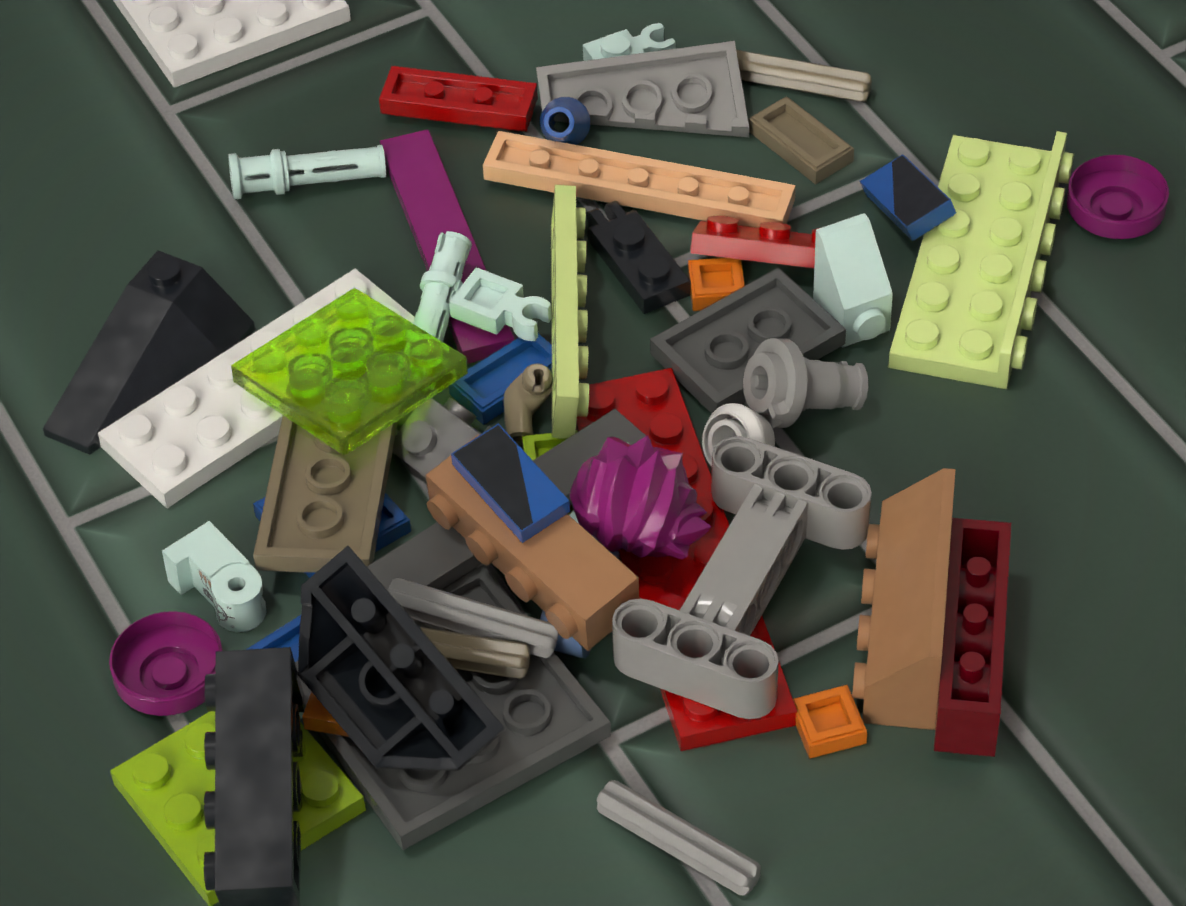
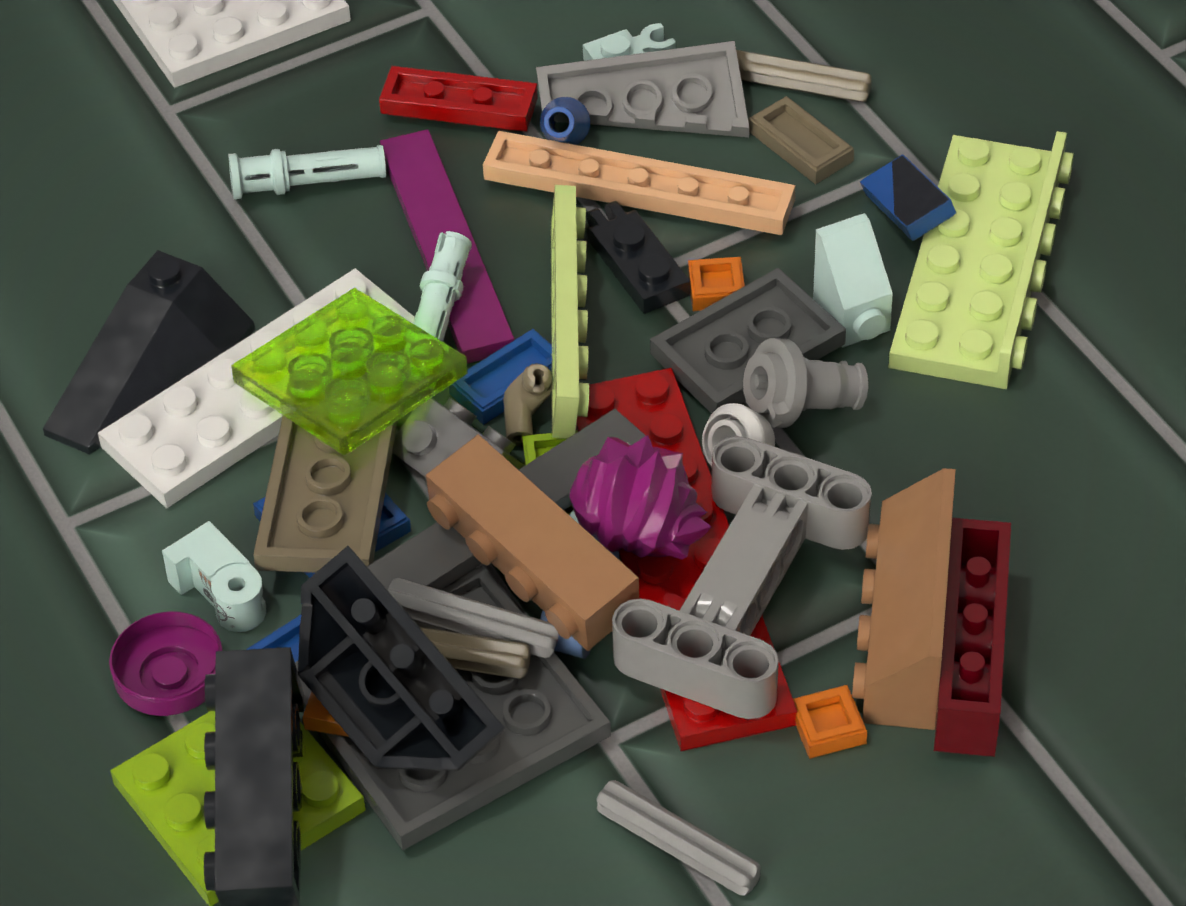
(495, 301): light aqua plate -> none
(510, 483): tile -> none
(769, 243): plate -> none
(1117, 196): magenta piece -> none

